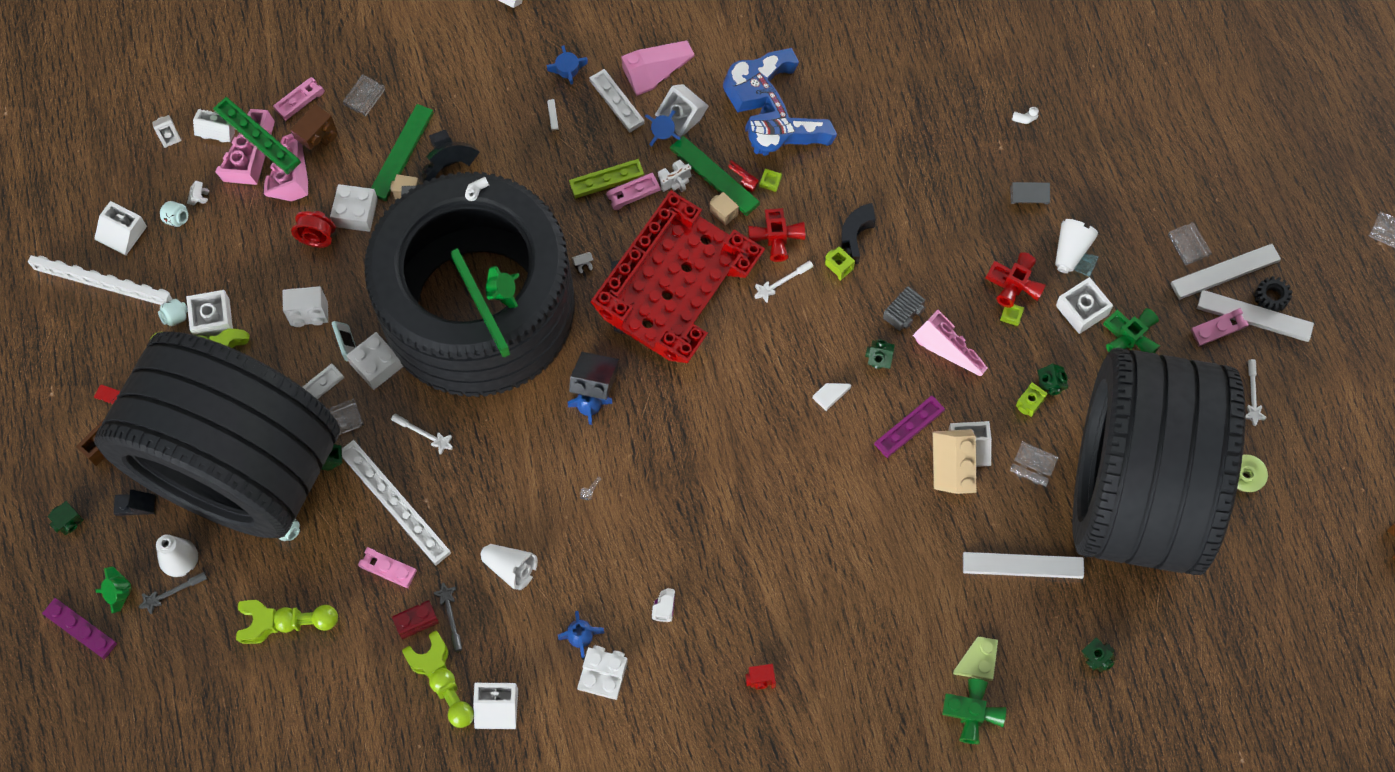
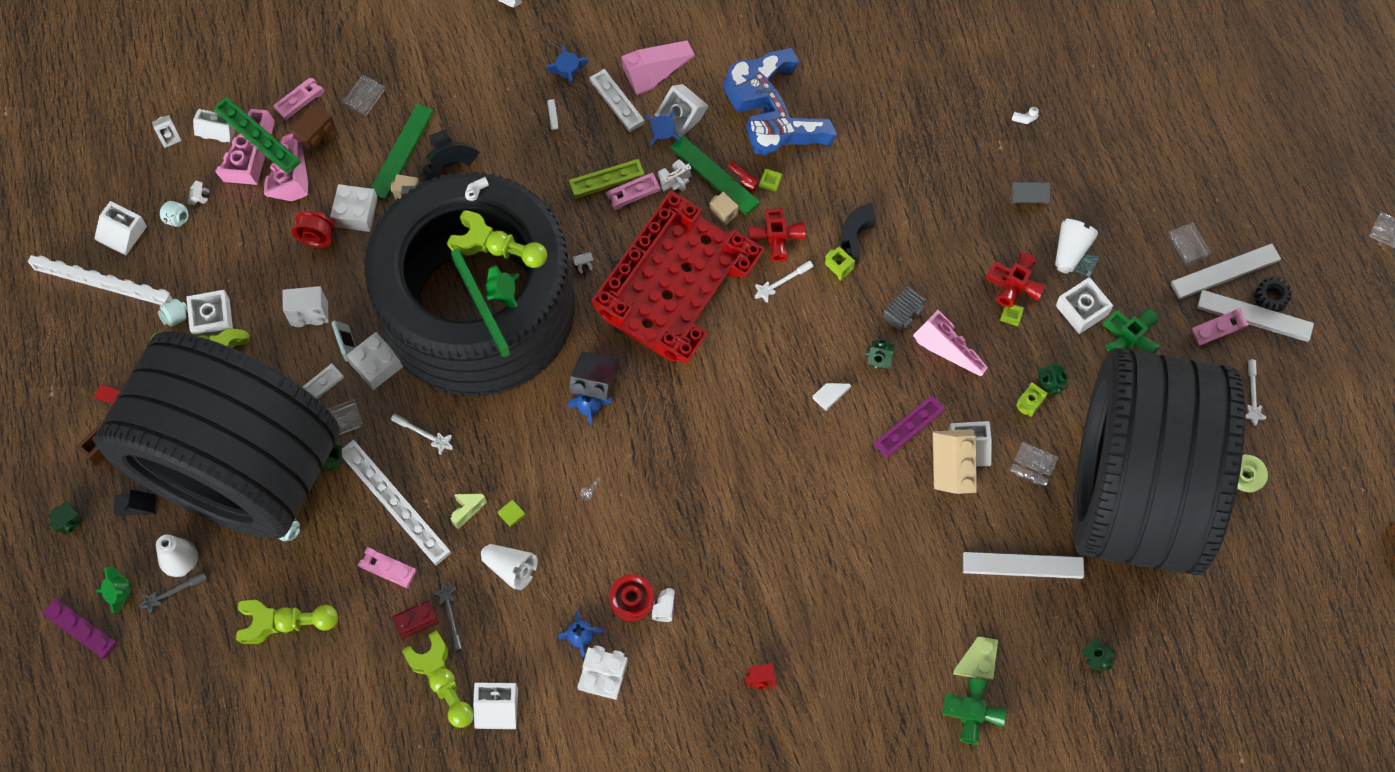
(471, 504): none -> yellowish green slope
(497, 243): none -> lime piece
(511, 513): none -> lime tile
(634, 610): none -> red wheel

